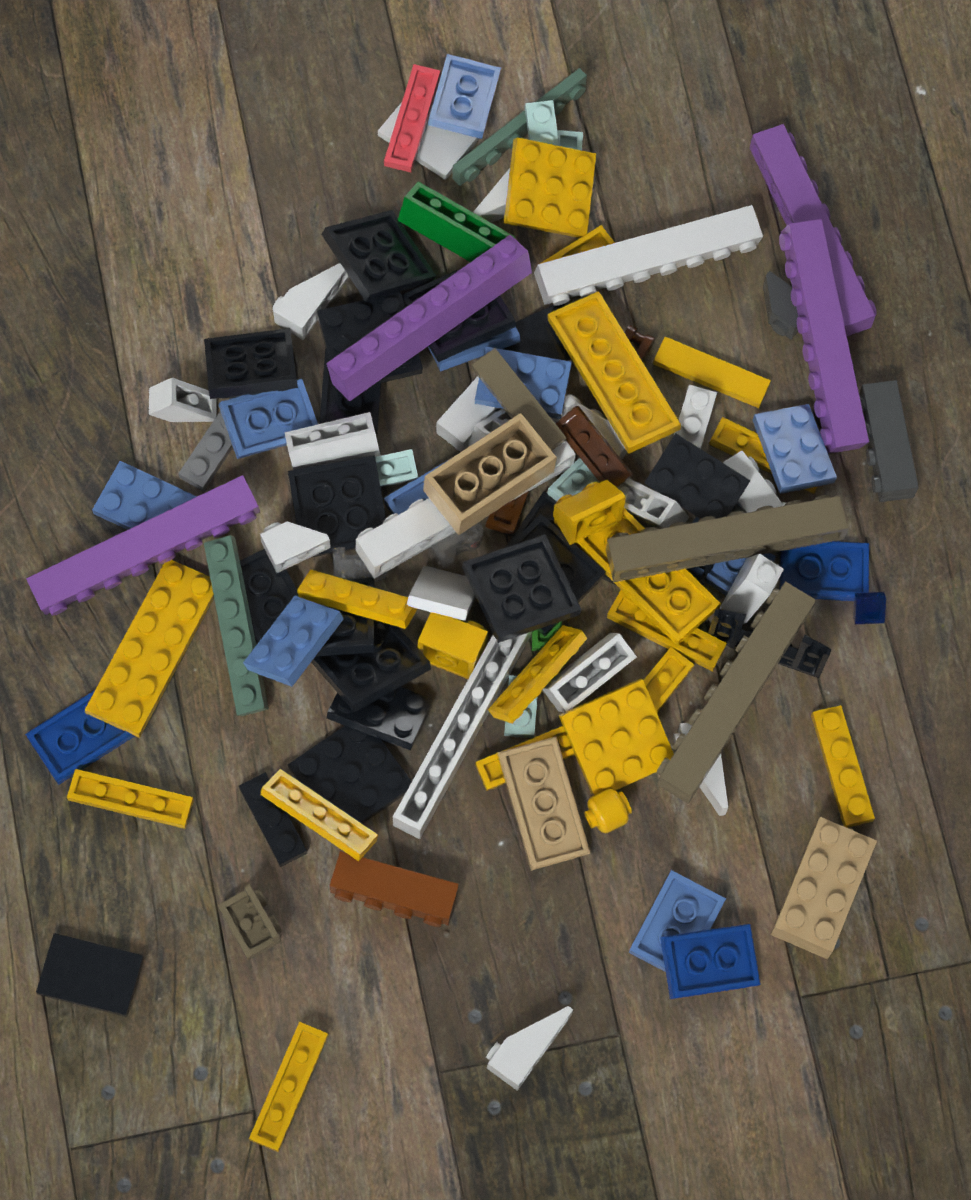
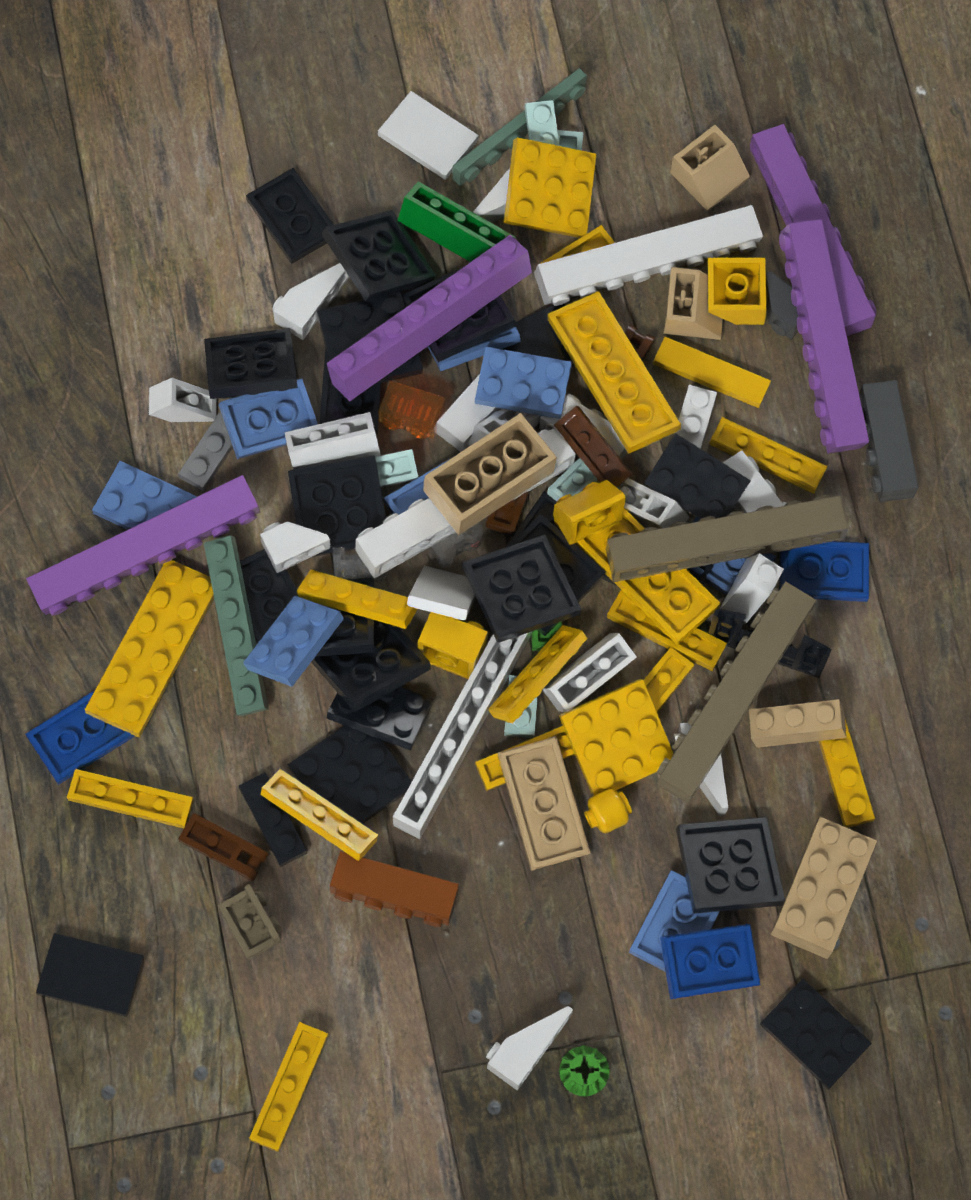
(222, 846): none -> reddish brown plate
(290, 215): none -> black tile
(411, 410): none -> clear orange brick
(412, 118): coral plate -> none
(464, 96): medium blue plate -> none
(516, 397): dark tan tile -> none
(573, 1081): none -> bright green gear
(688, 306): none -> tan slope
(710, 168): none -> tan slope
(730, 865): none -> black plate
(737, 290): none -> yellow slope
(794, 448): medium blue plate -> none
(797, 723): none -> tan brick
(815, 1034): none -> black plate
(869, 608): clear blue plate -> none

